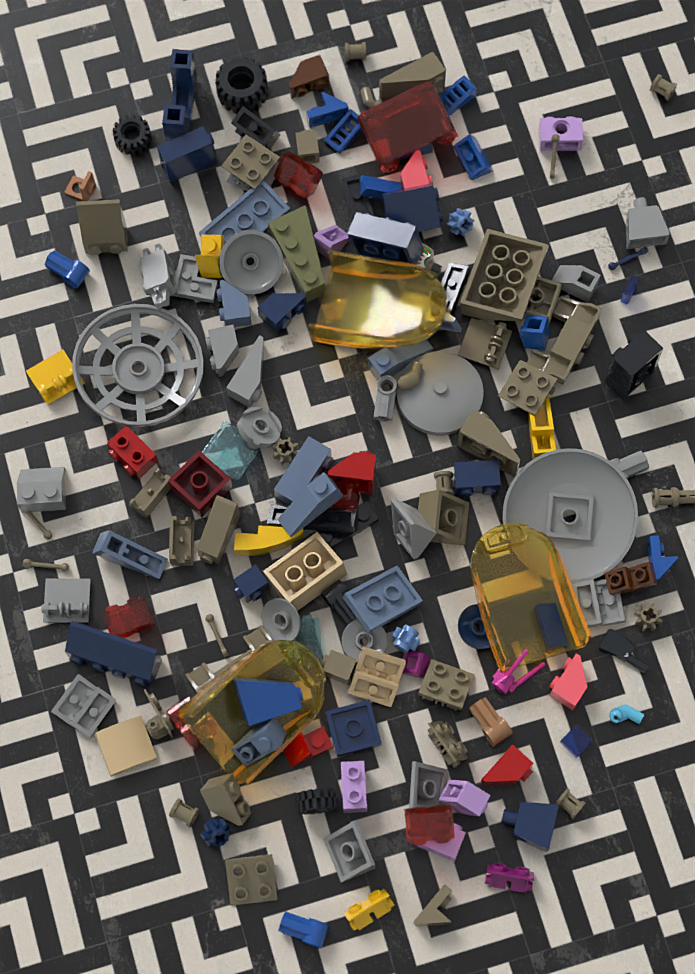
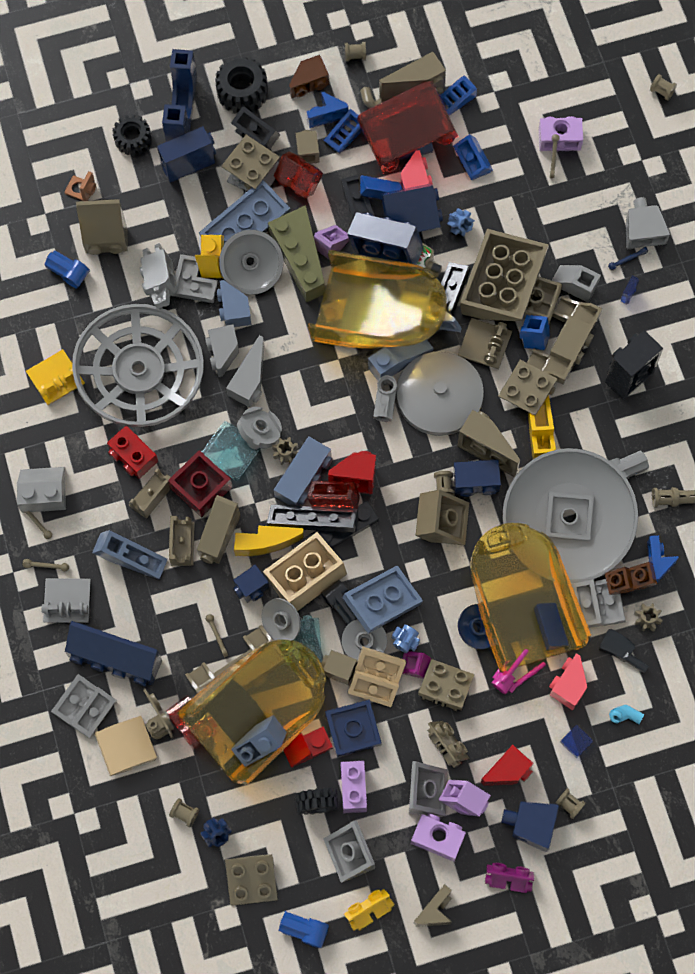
(128, 618): clear red brick -> none
(225, 799): dark tan slope -> none
(266, 698): blue slope -> none
(281, 308): dark blue slope -> none
(310, 503): sand blue slope -> none
(410, 528): light grey slope -> none
(411, 378): dark tan arm -> none
(429, 824): clear red brick -> none
(493, 726): medium nougat piece -> none

